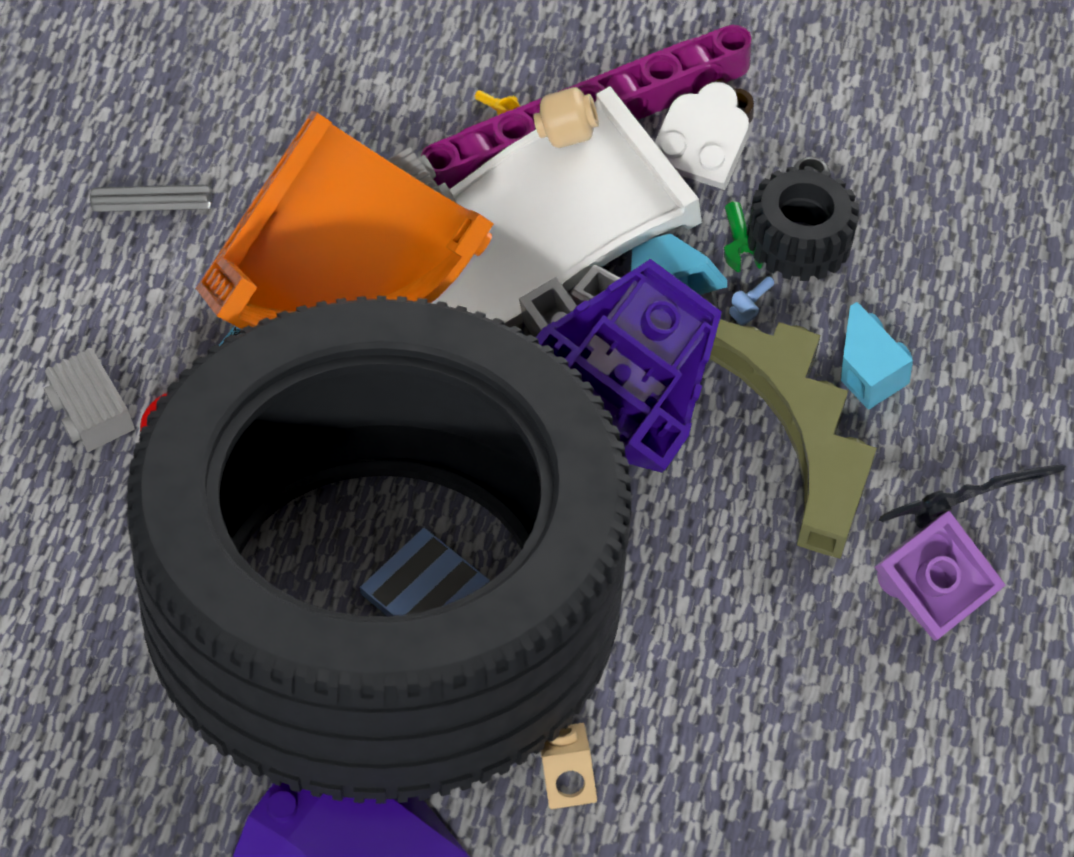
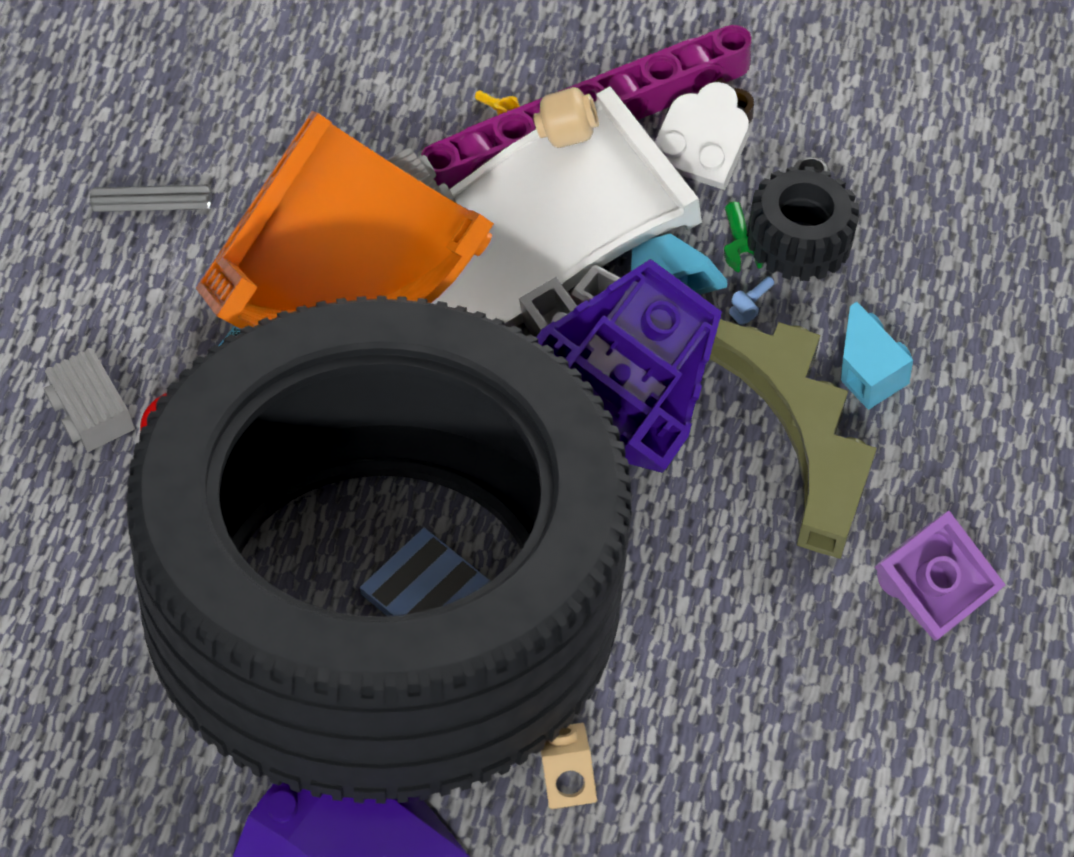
(941, 502): black piece -> none

